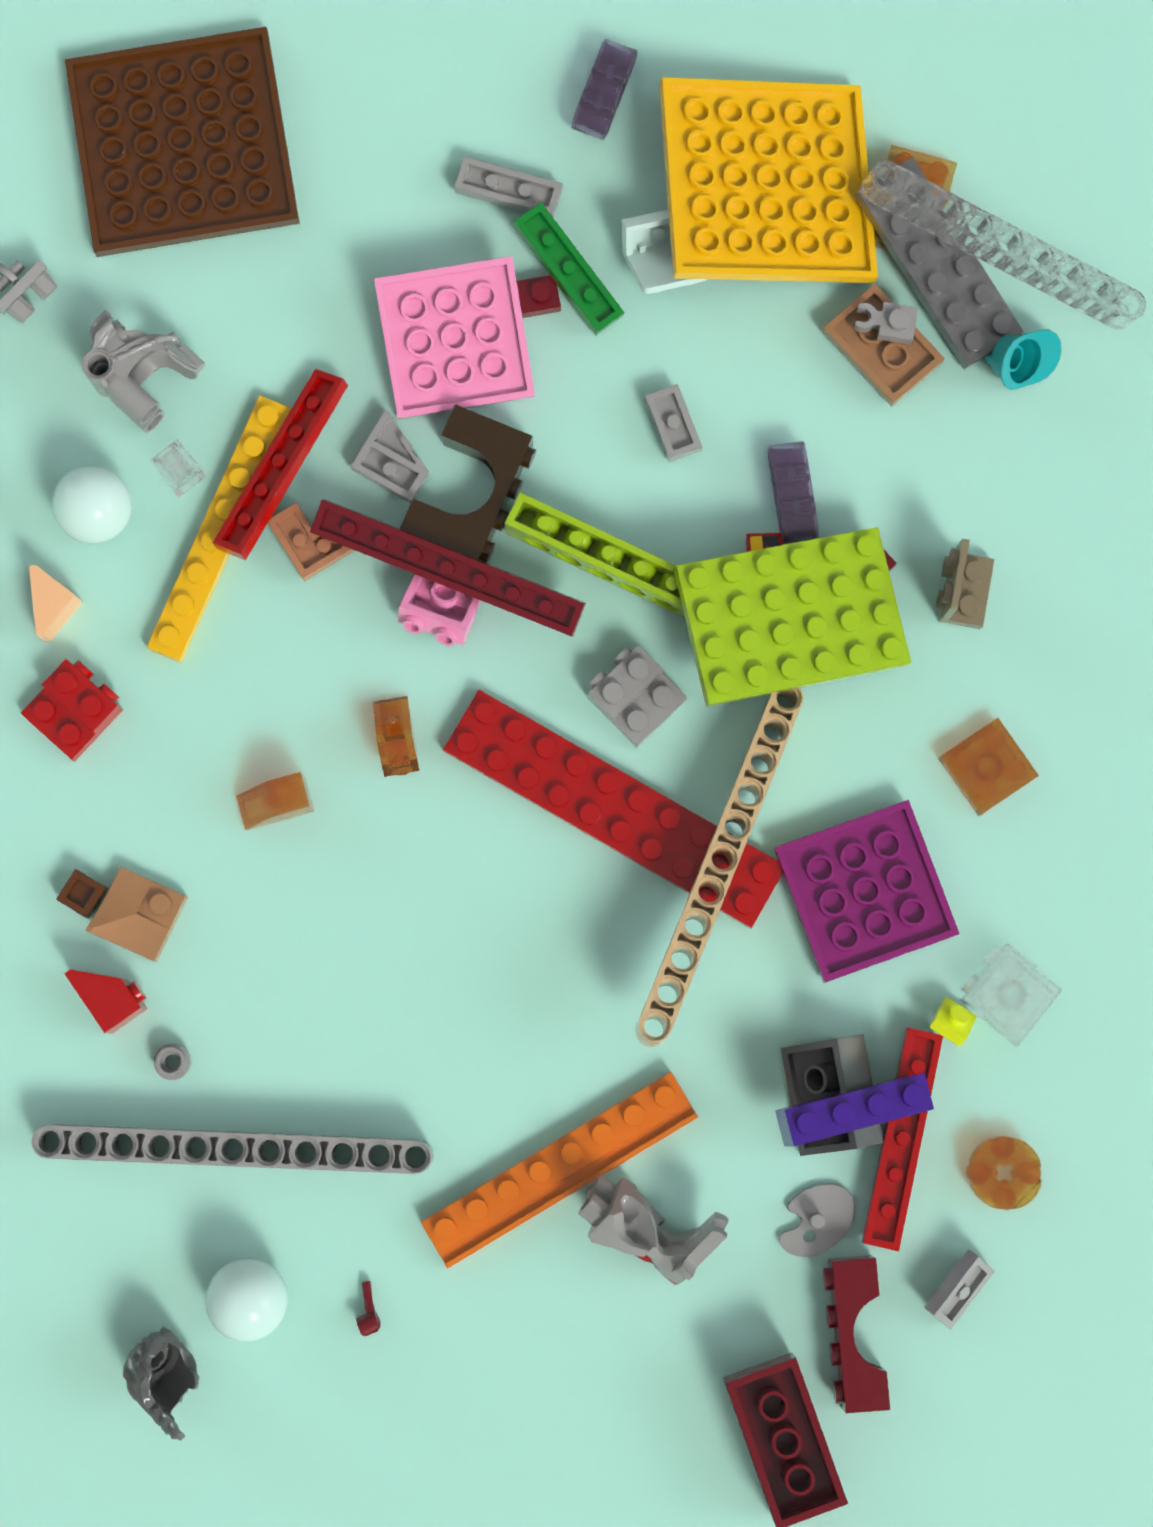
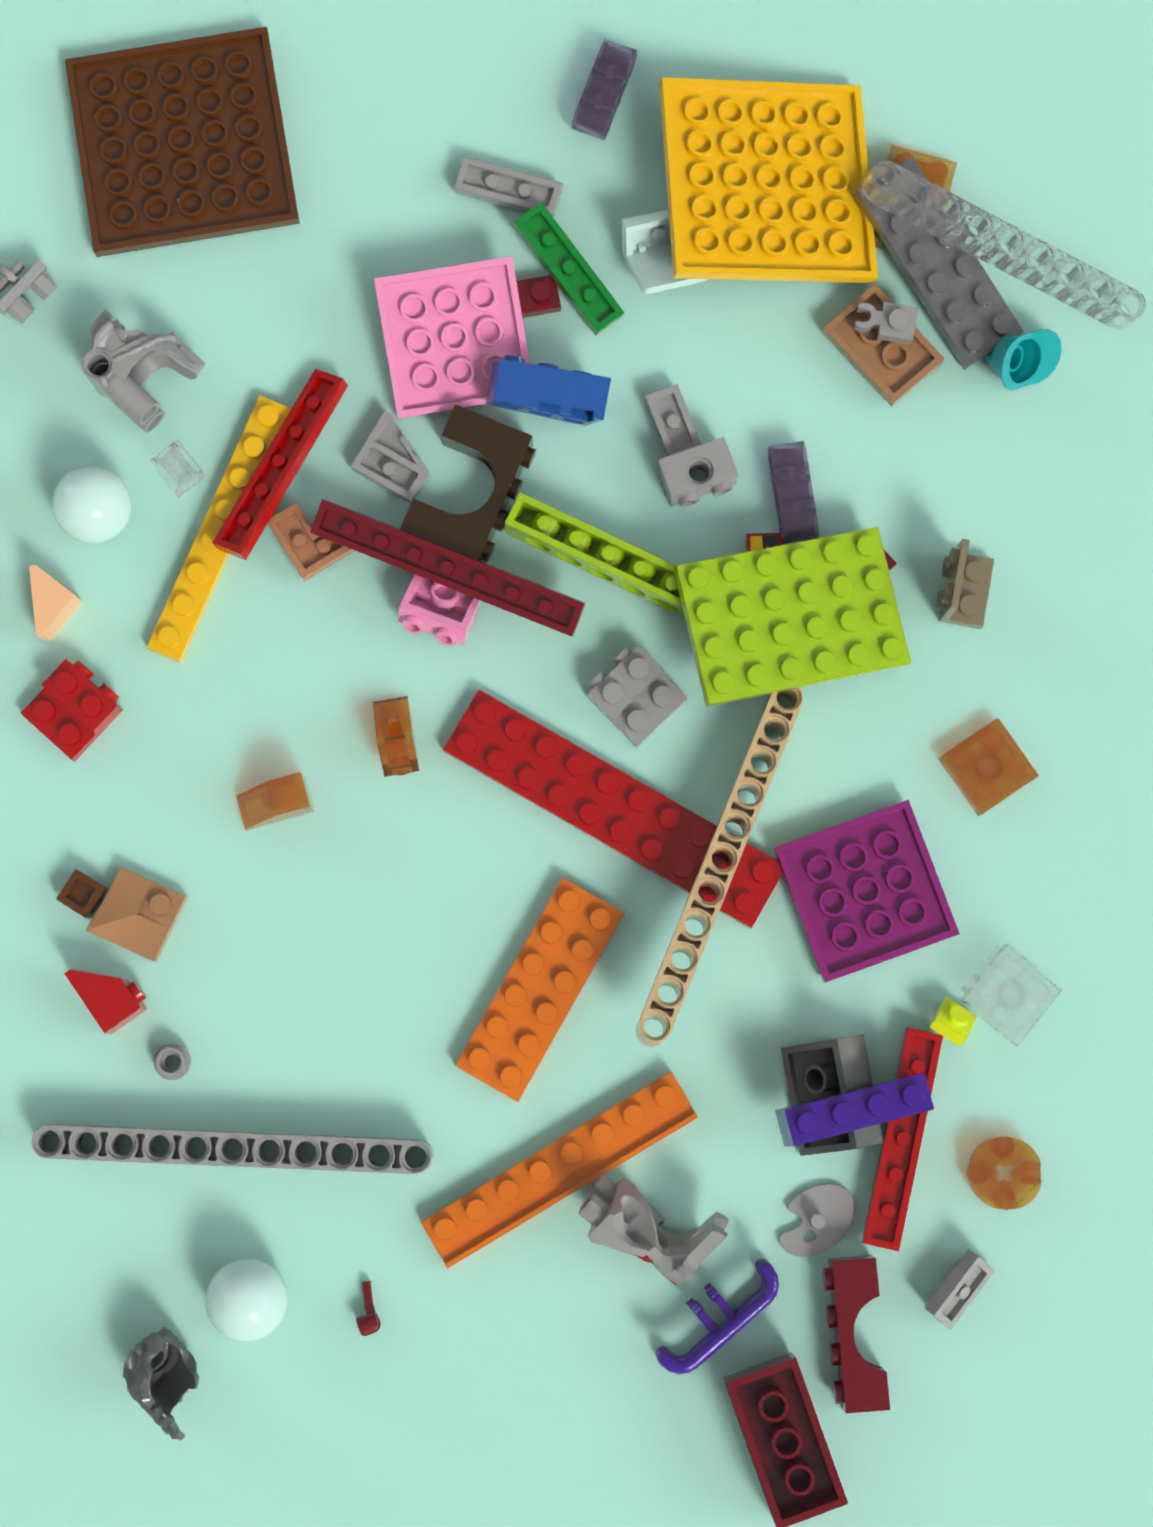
(539, 989): none -> orange plate
(548, 391): none -> blue wedge
(710, 457): none -> light grey brick
(724, 1331): none -> dark purple piece

